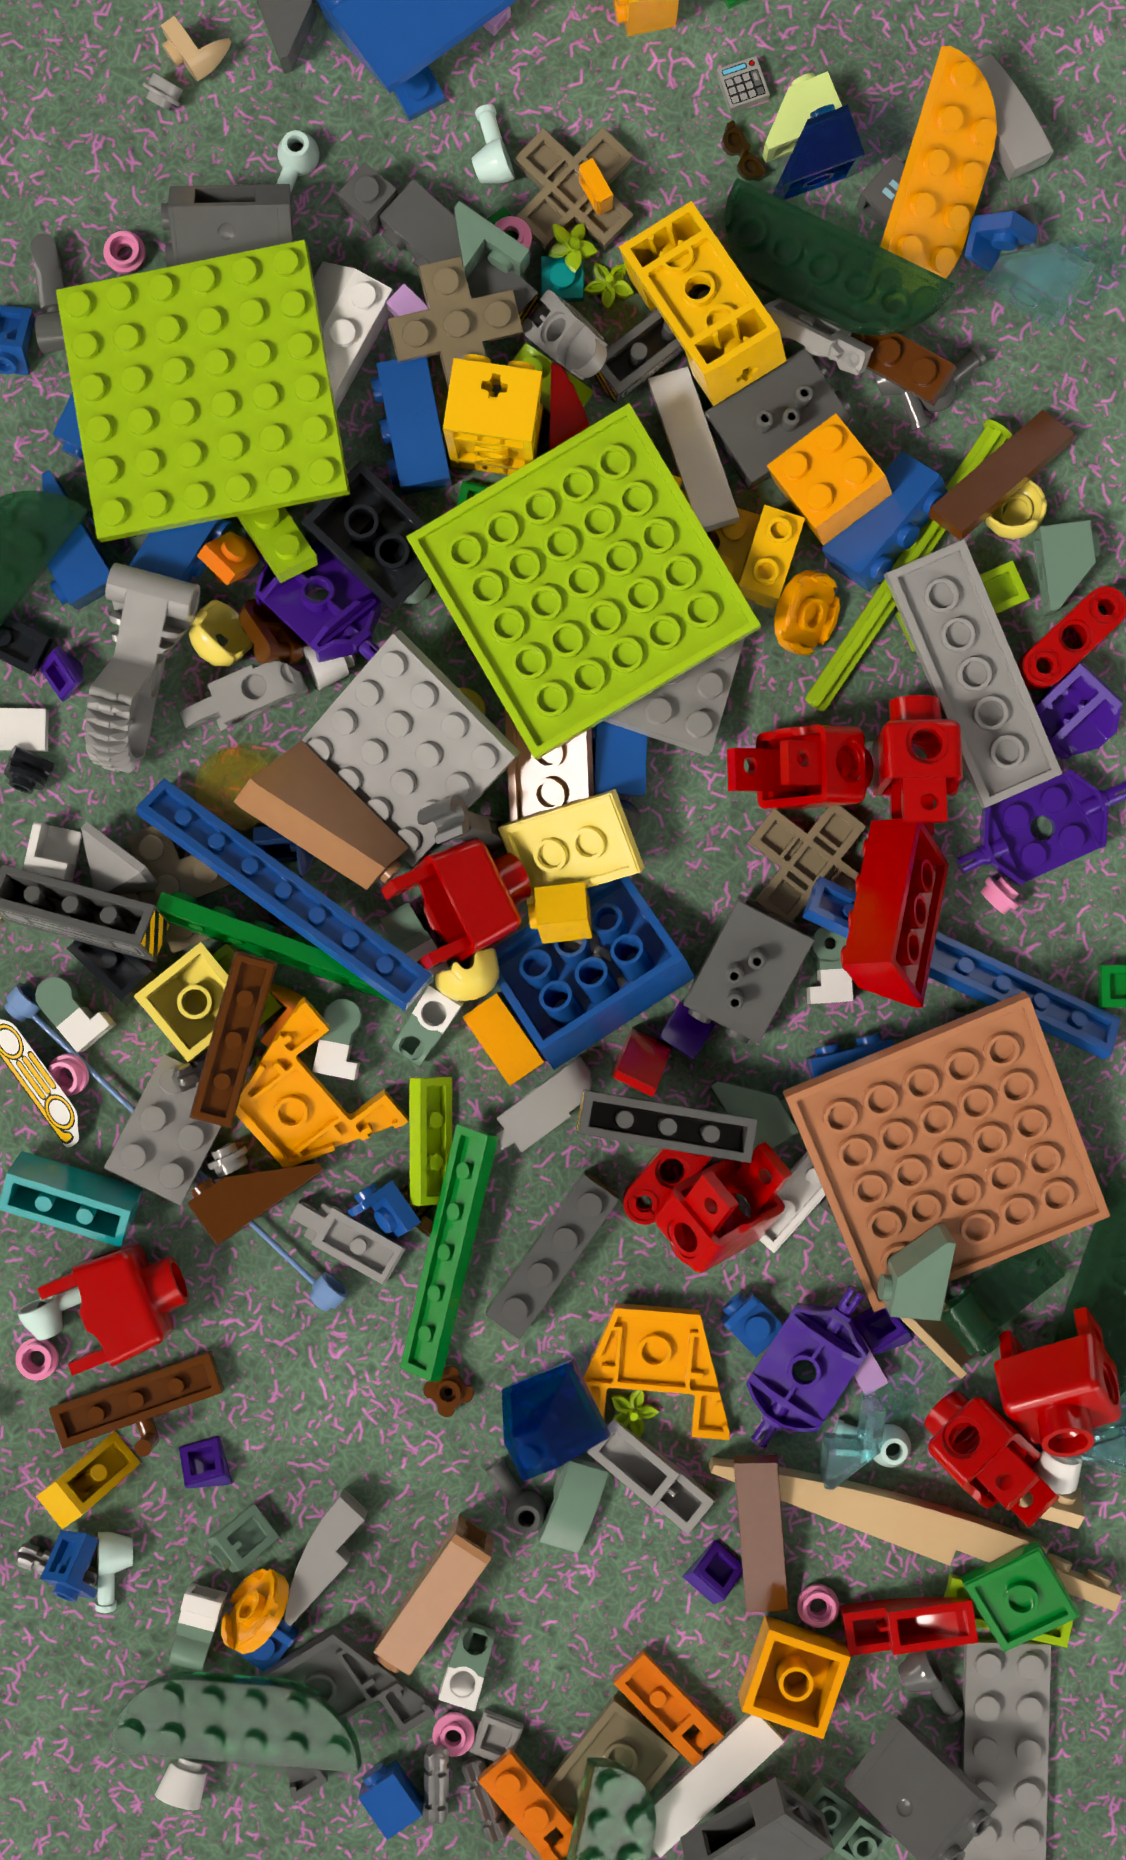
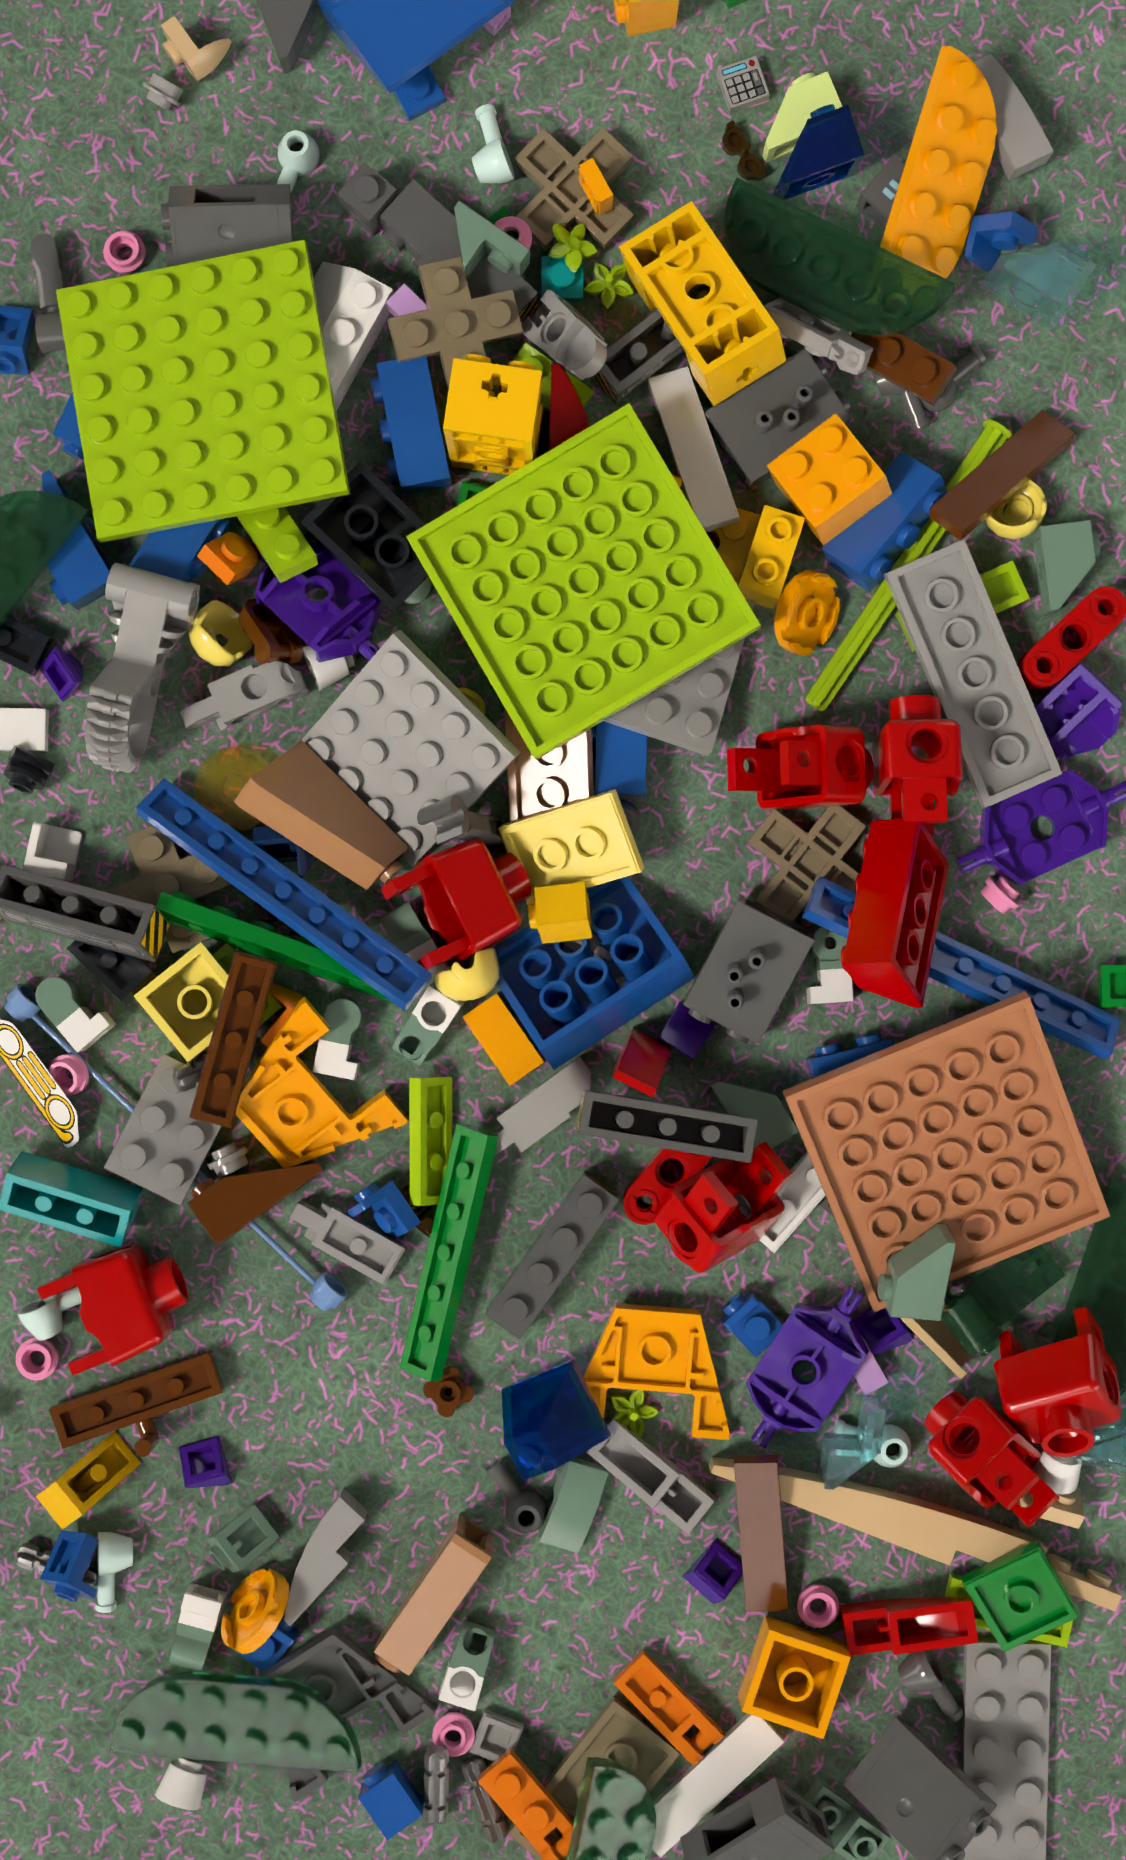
(112, 867): light grey slope -> none

